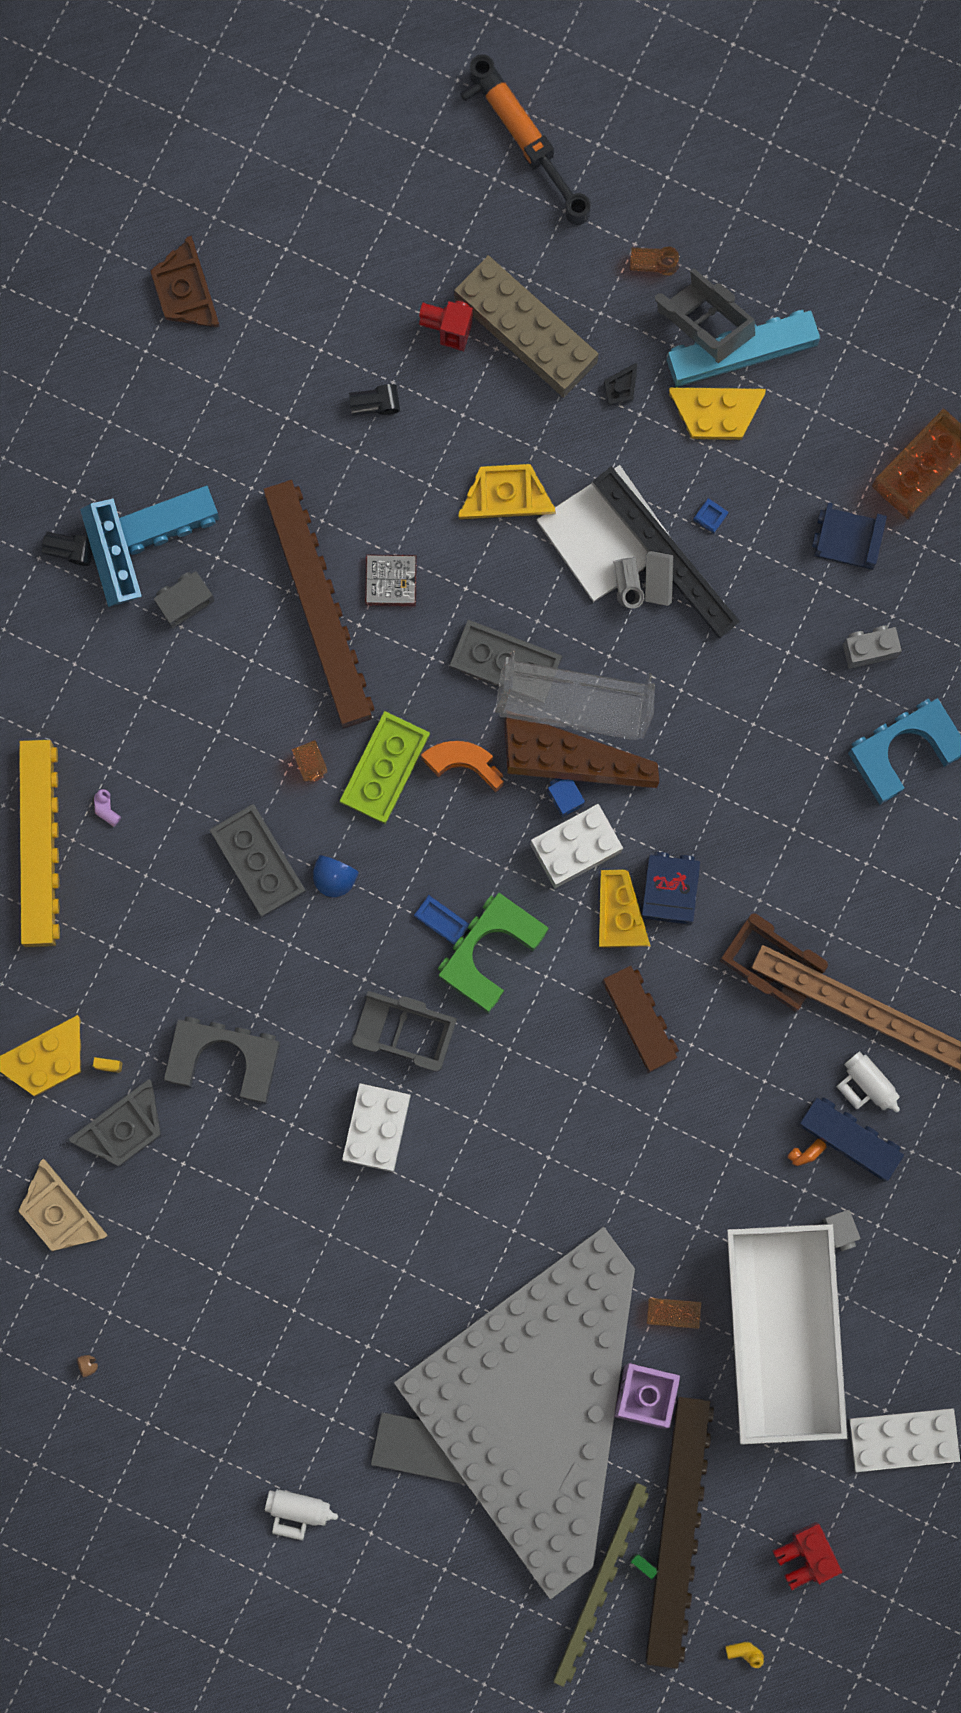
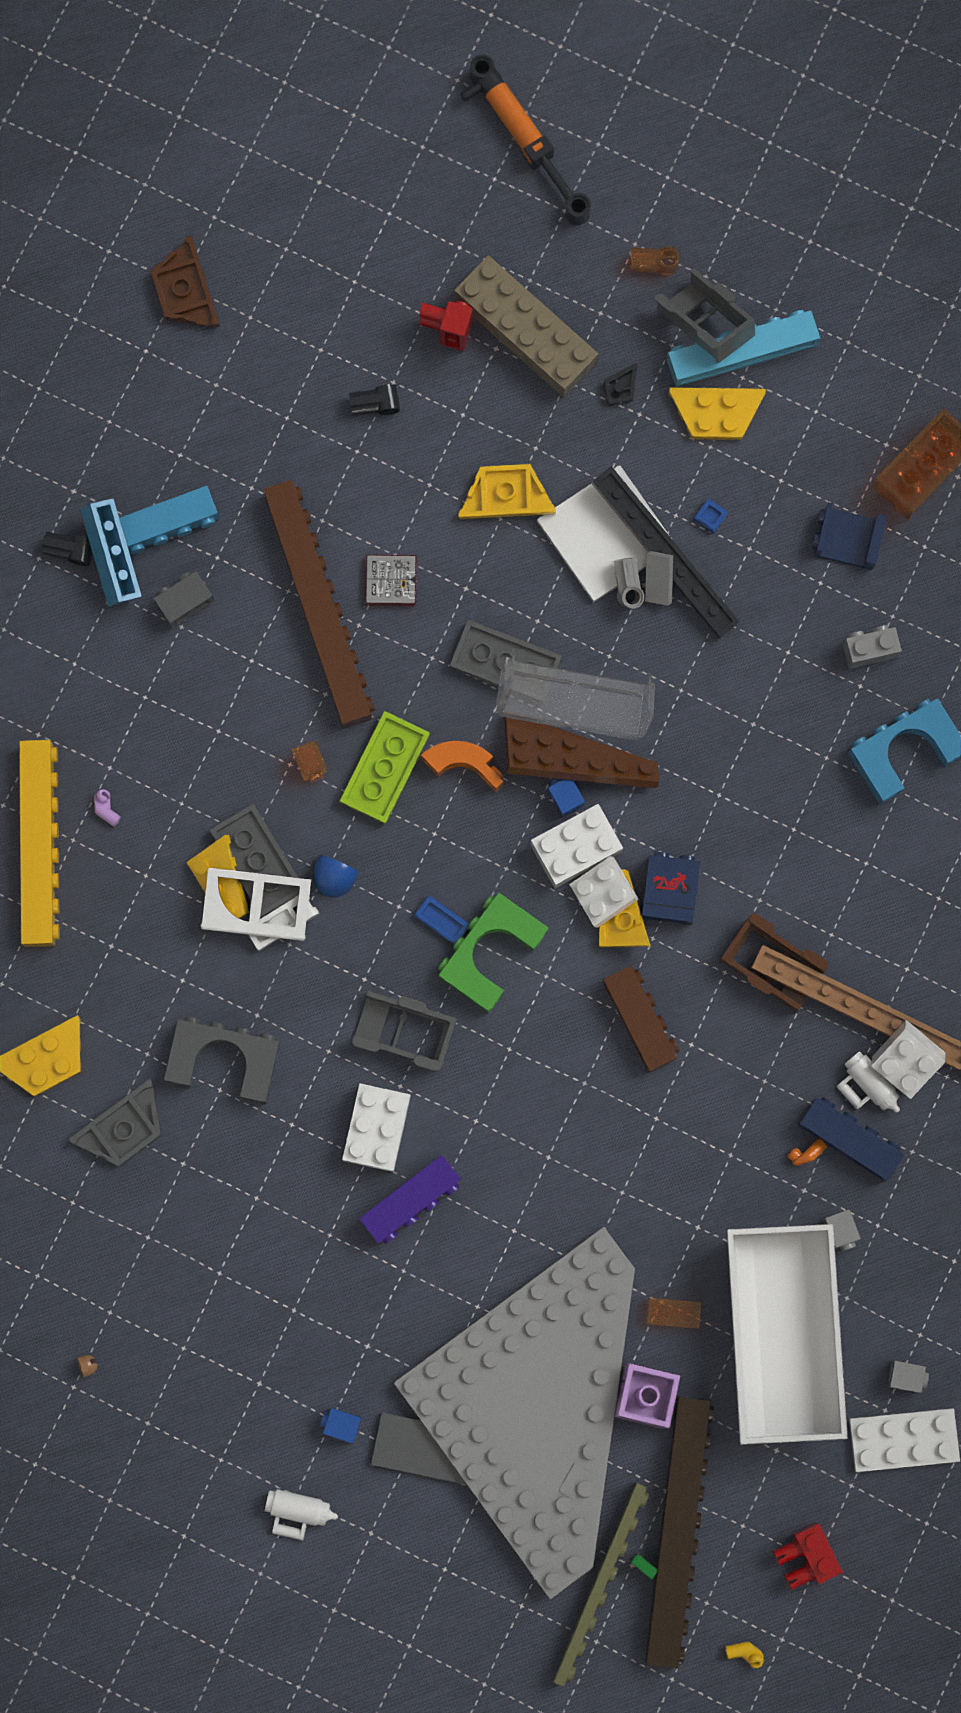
(57, 1212): tan wing -> none
(107, 1065): yellow tile -> none
(218, 918): none -> white window
(230, 890): none -> yellow wing
(281, 916): none -> white plate
(340, 1424): none -> blue brick
(409, 1199): none -> dark purple brick
(604, 891): none -> white plate
(907, 1376): none -> light grey brick
(908, 1059): none -> white brick

